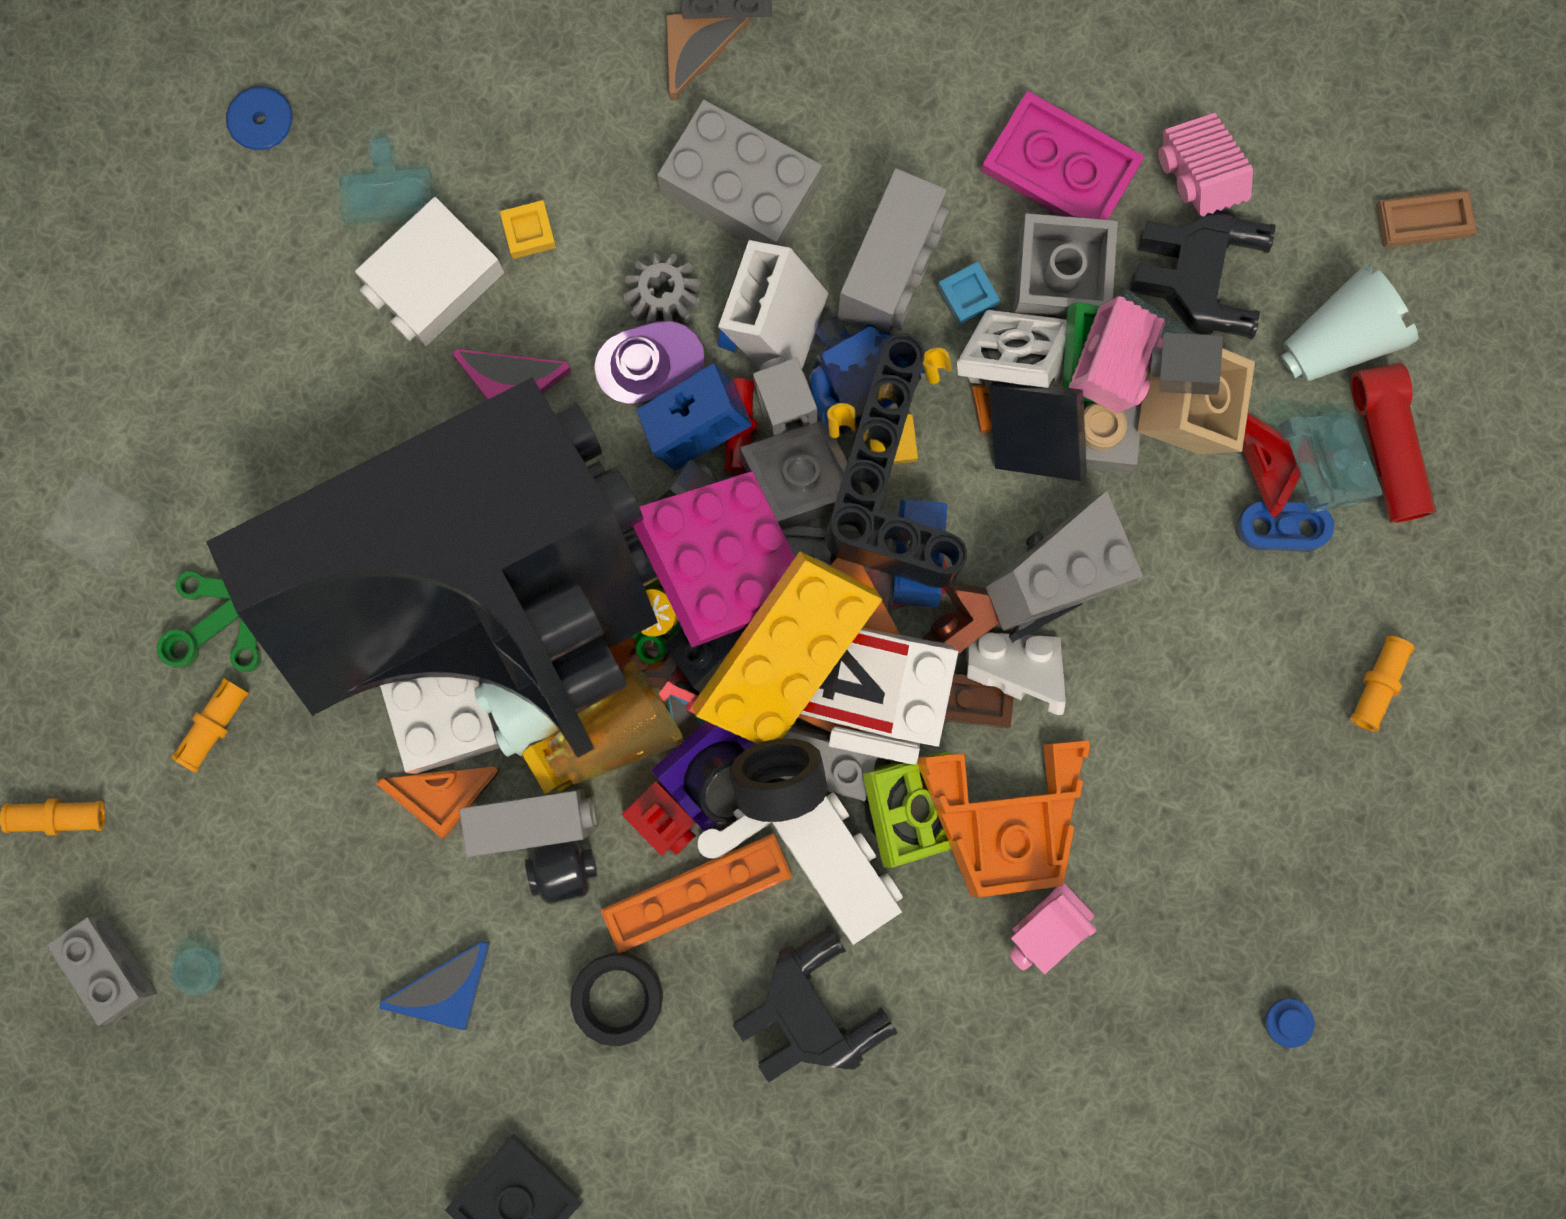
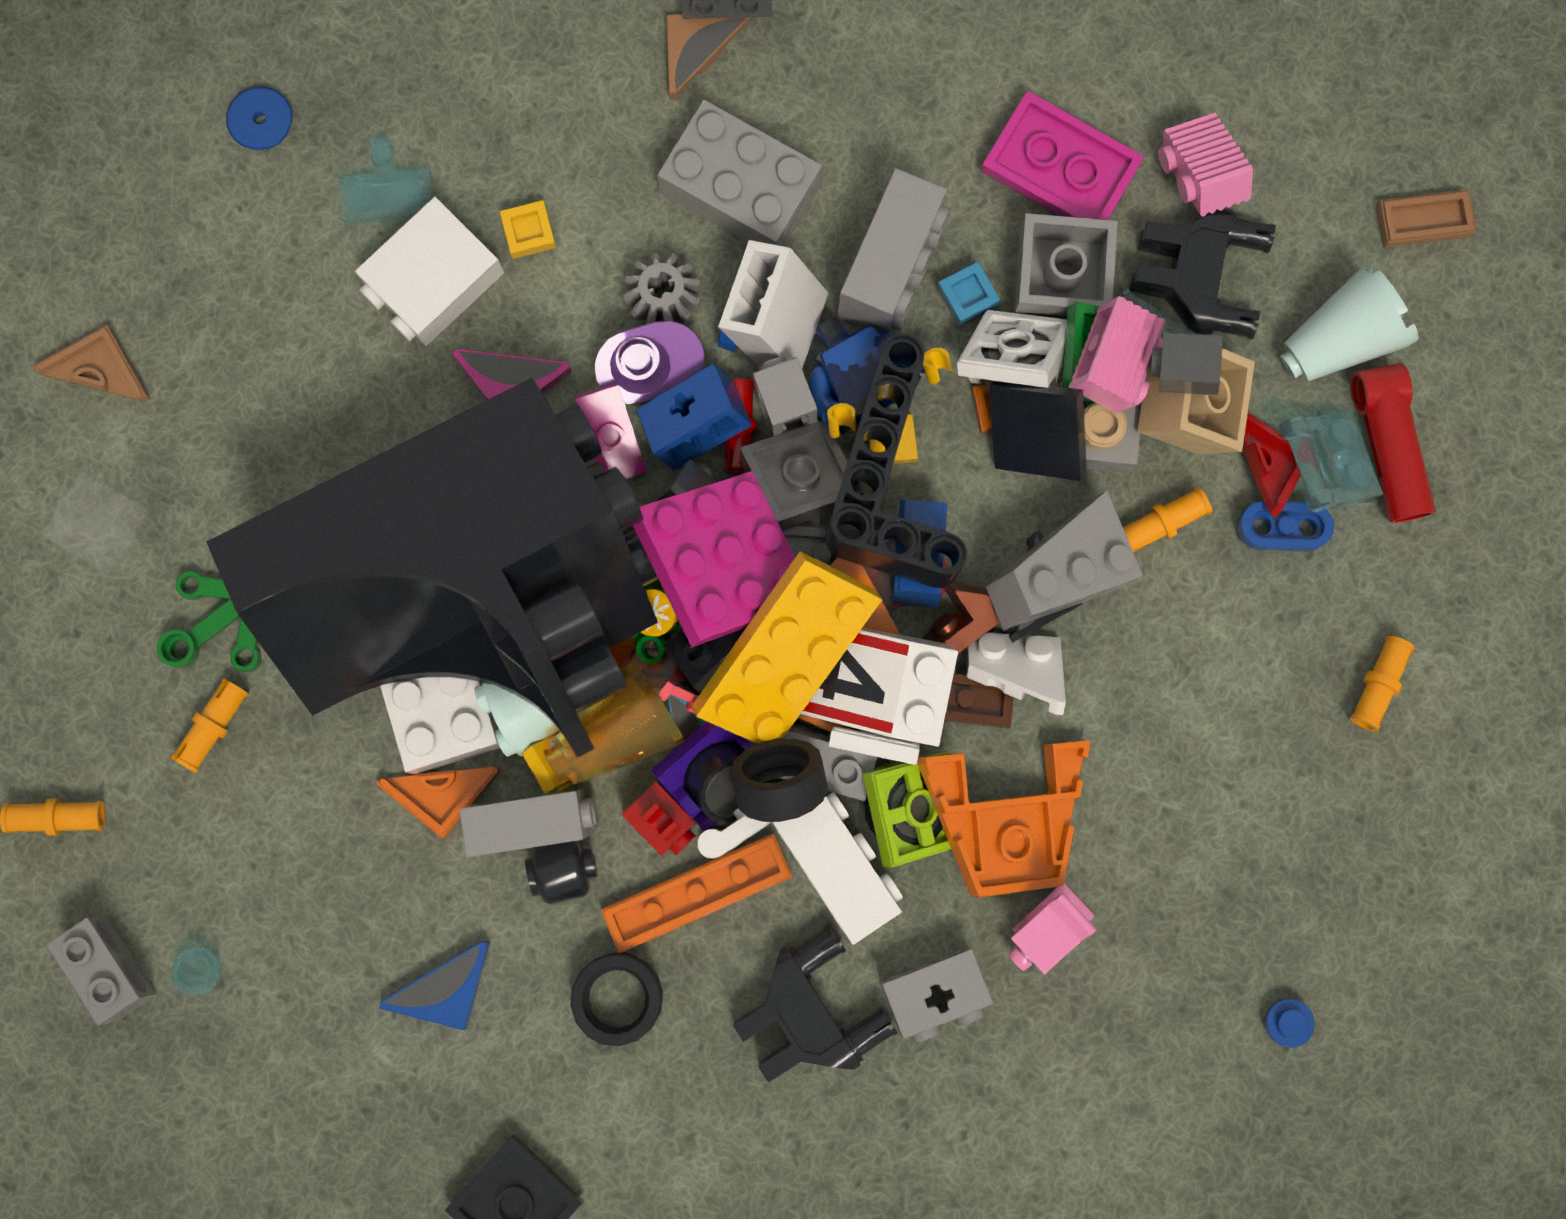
(95, 363): none -> medium nougat tile
(613, 430): none -> plate
(952, 972): none -> light grey brick
(1167, 519): none -> light orange pin

